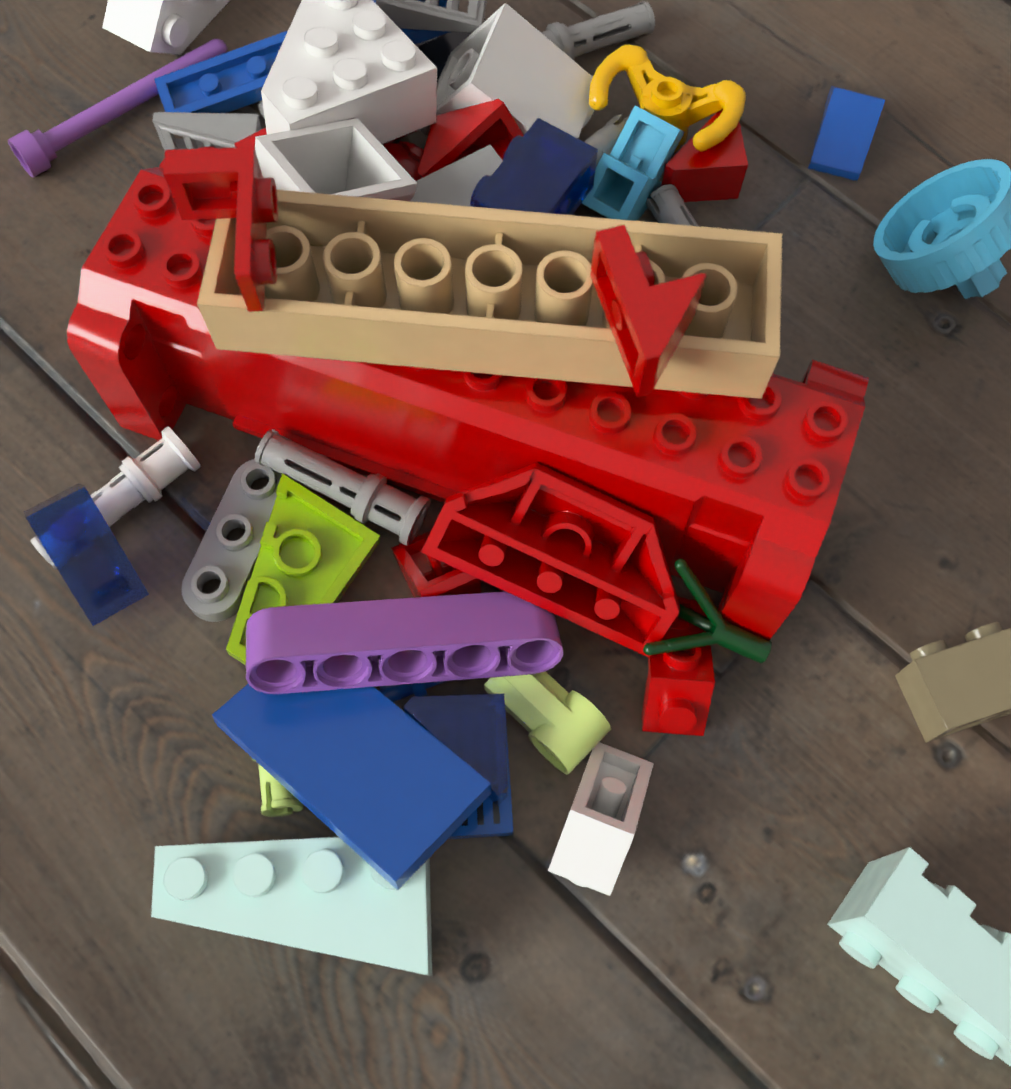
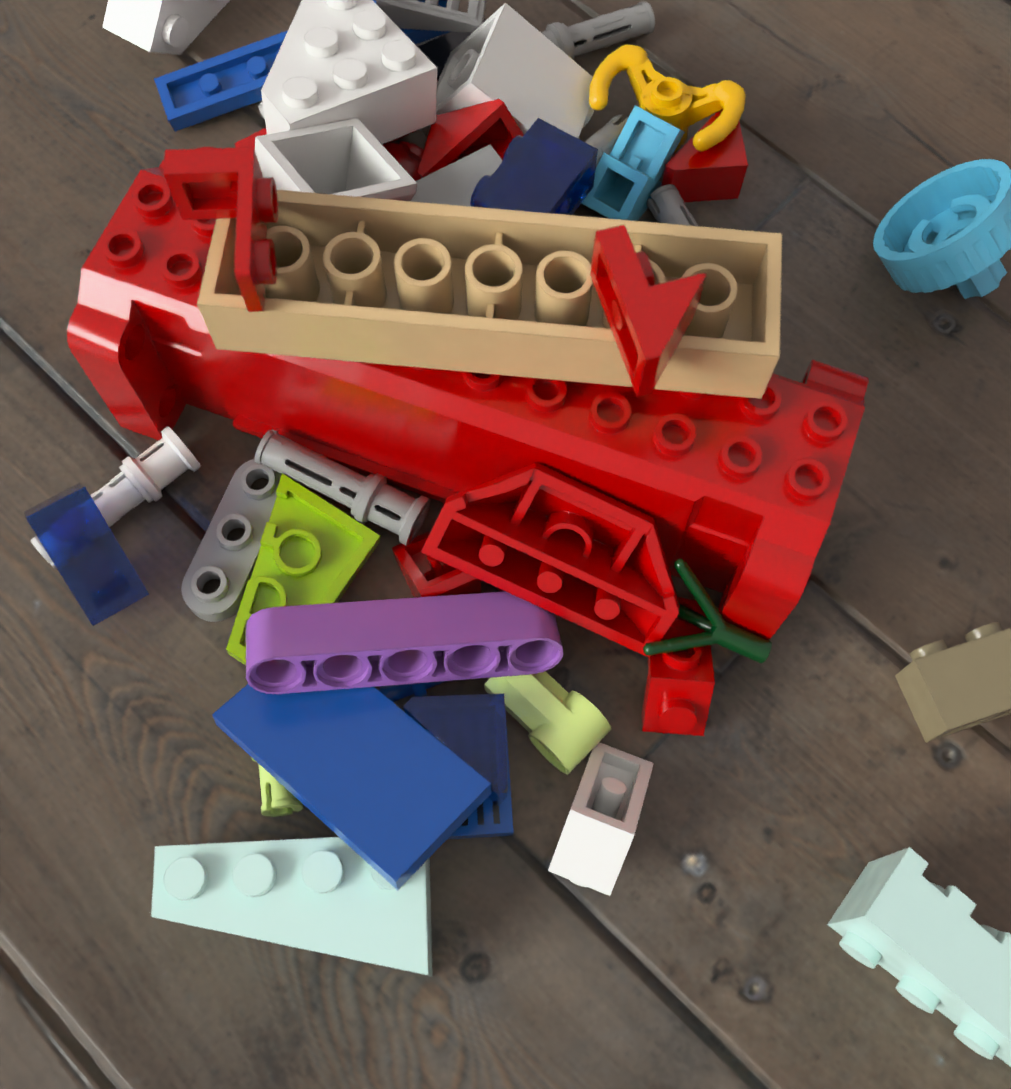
(38, 148): medium lavender piece -> none
(204, 129): light grey slope -> none
(845, 132): blue slope -> none

